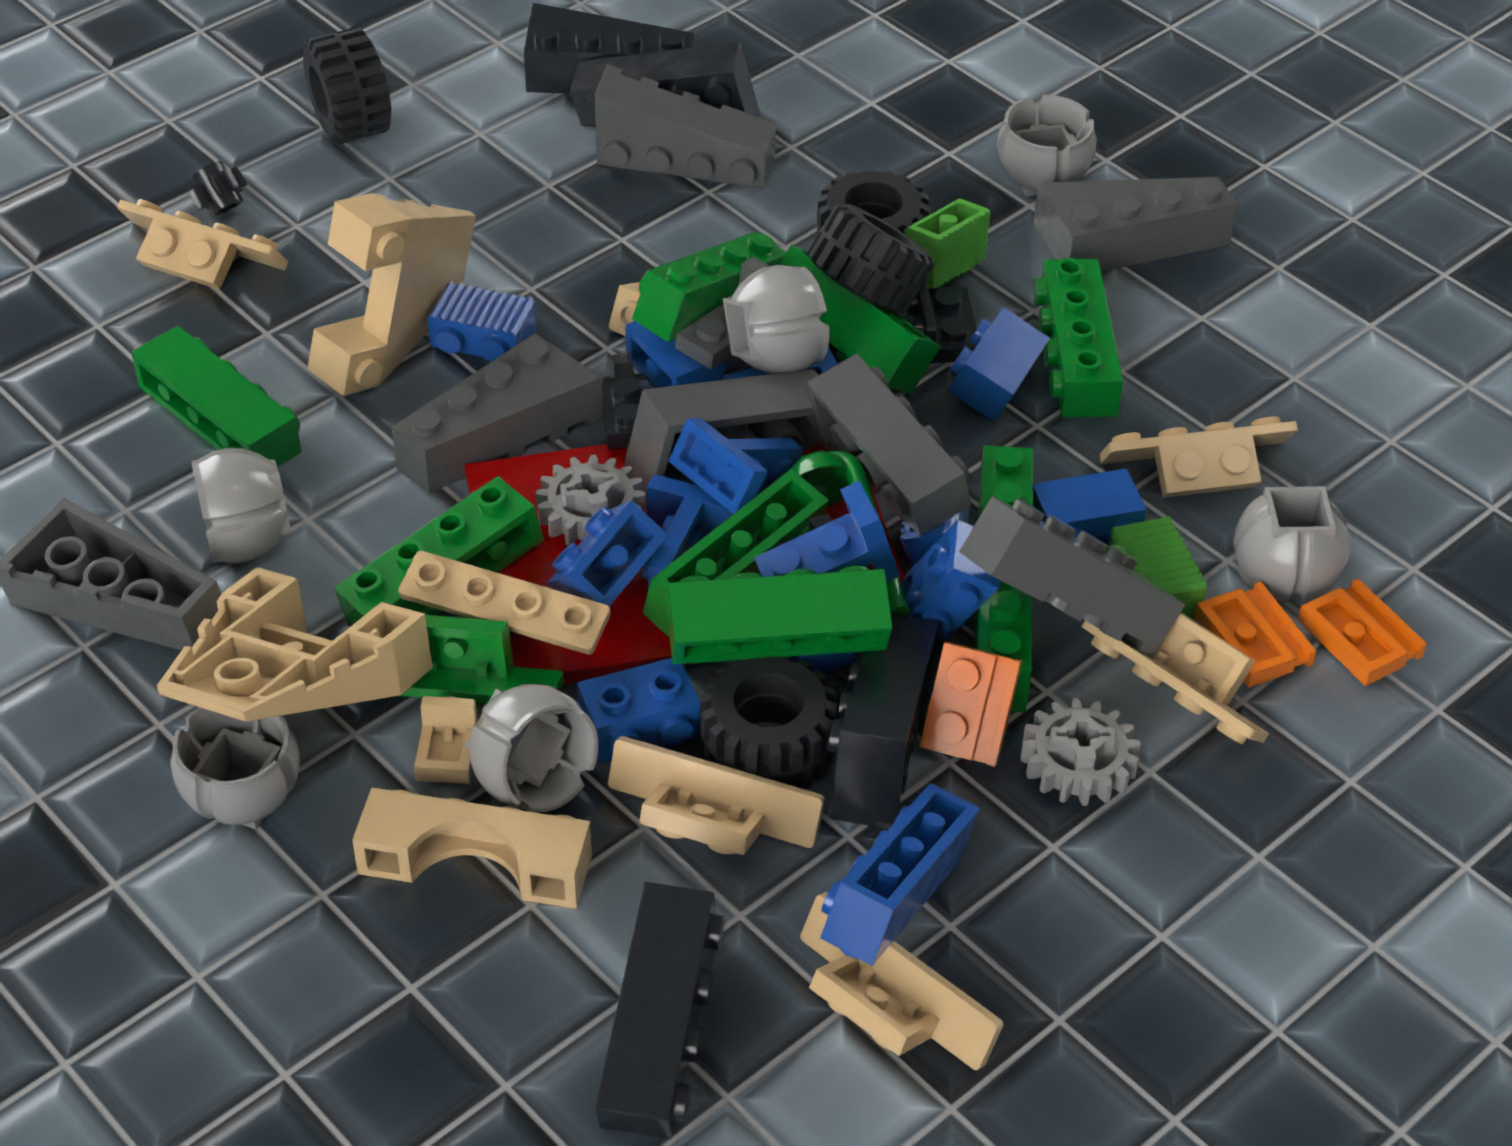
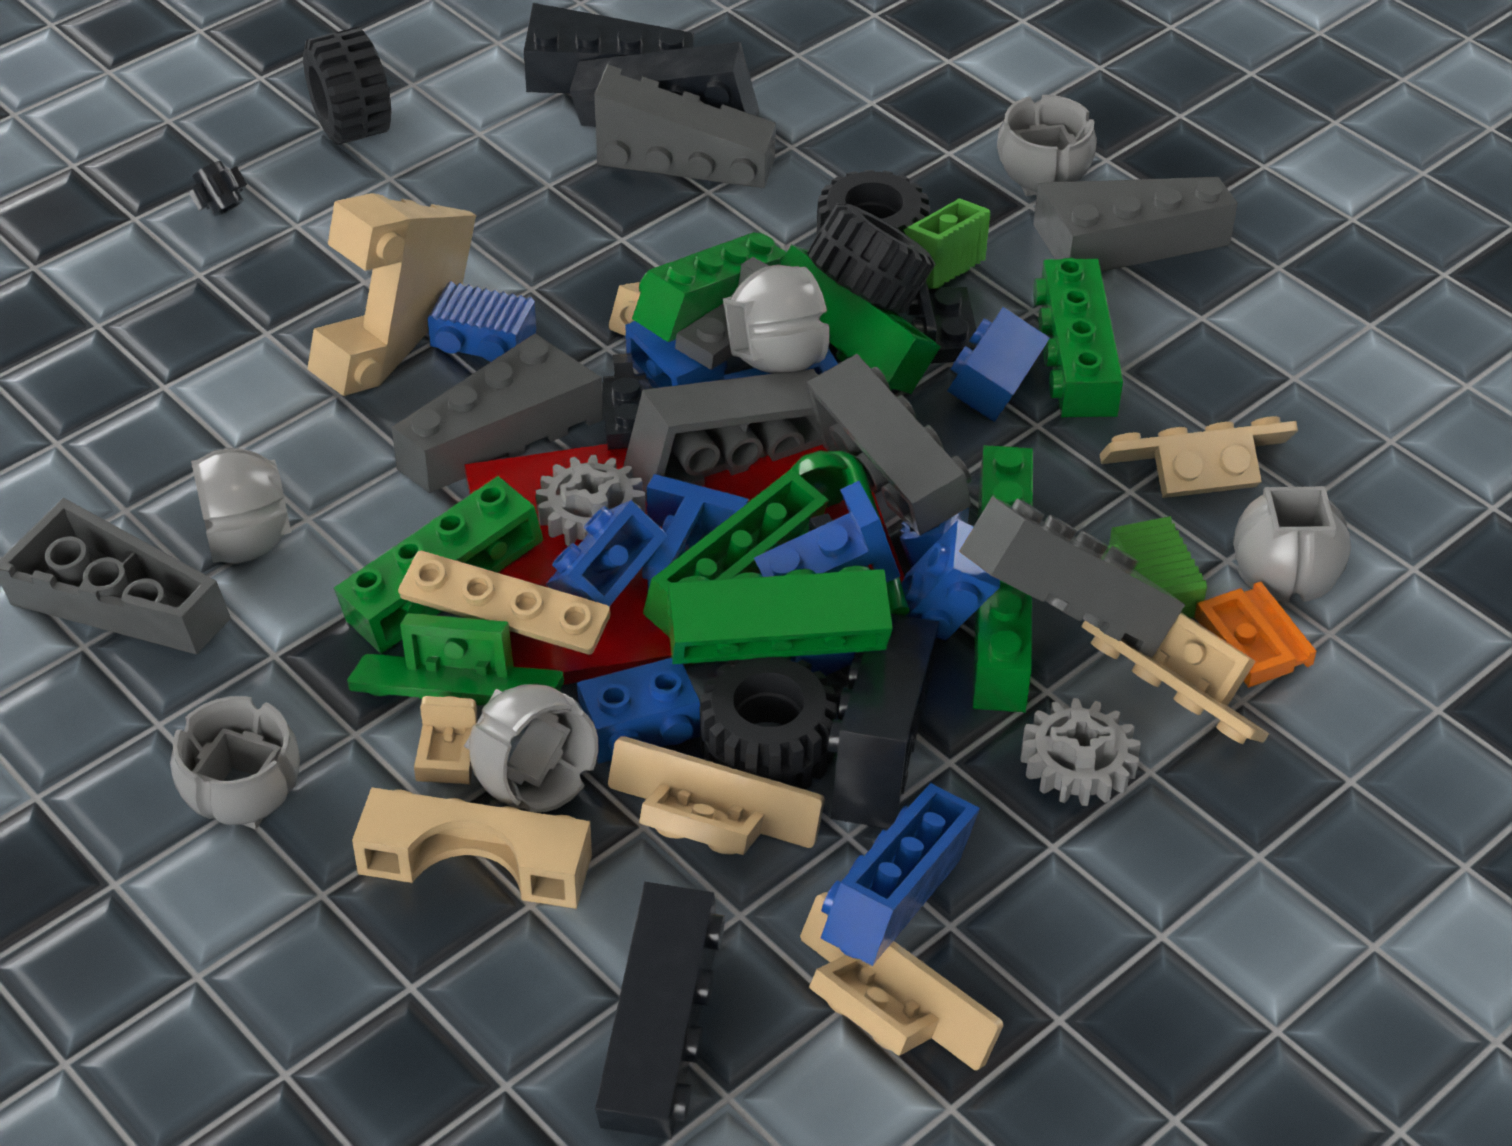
(193, 250): tan bracket -> none
(215, 397): green brick -> none
(263, 664): tan wedge -> none
(731, 468): blue bracket -> none
(970, 704): orange plate -> none
(1091, 502): blue brick -> none
(1361, 632): orange plate -> none

